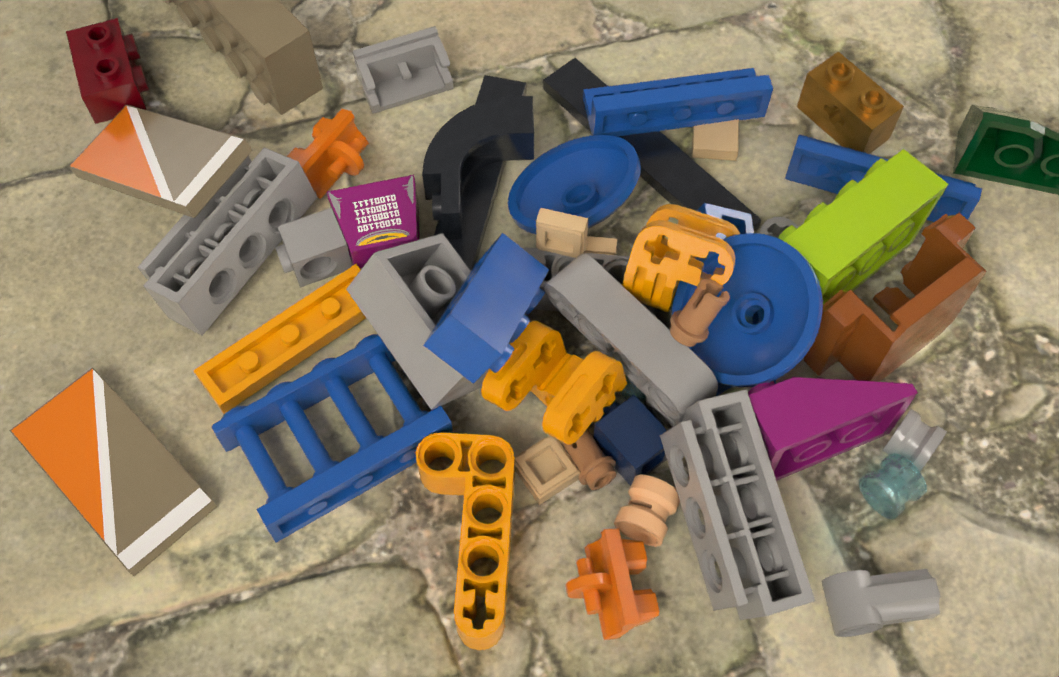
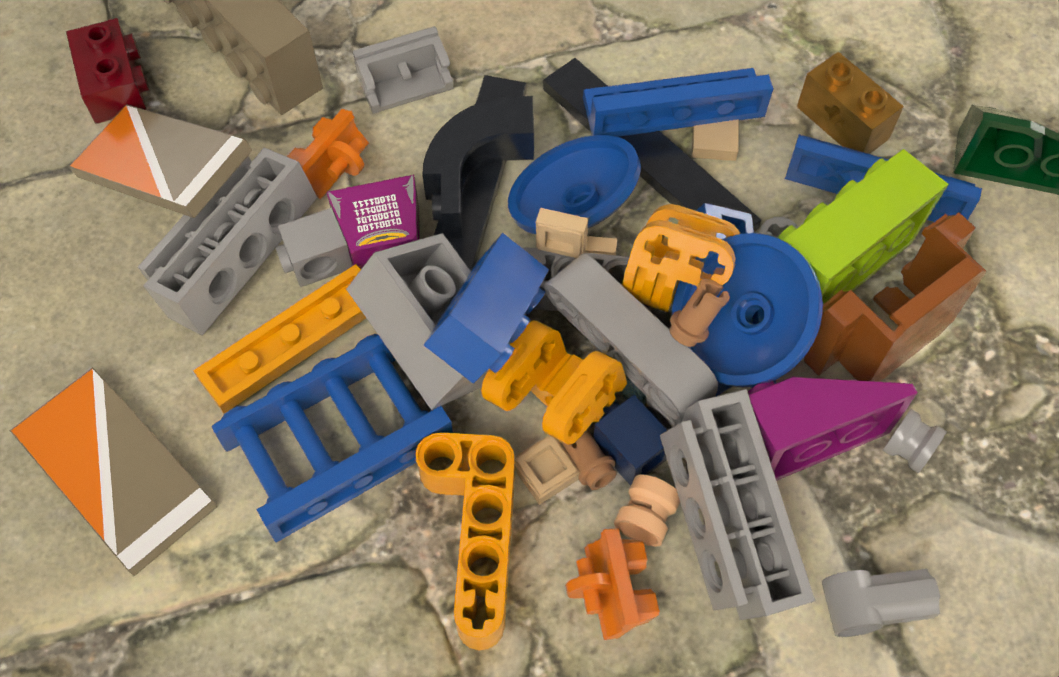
(892, 486): clear light blue wheel -> none

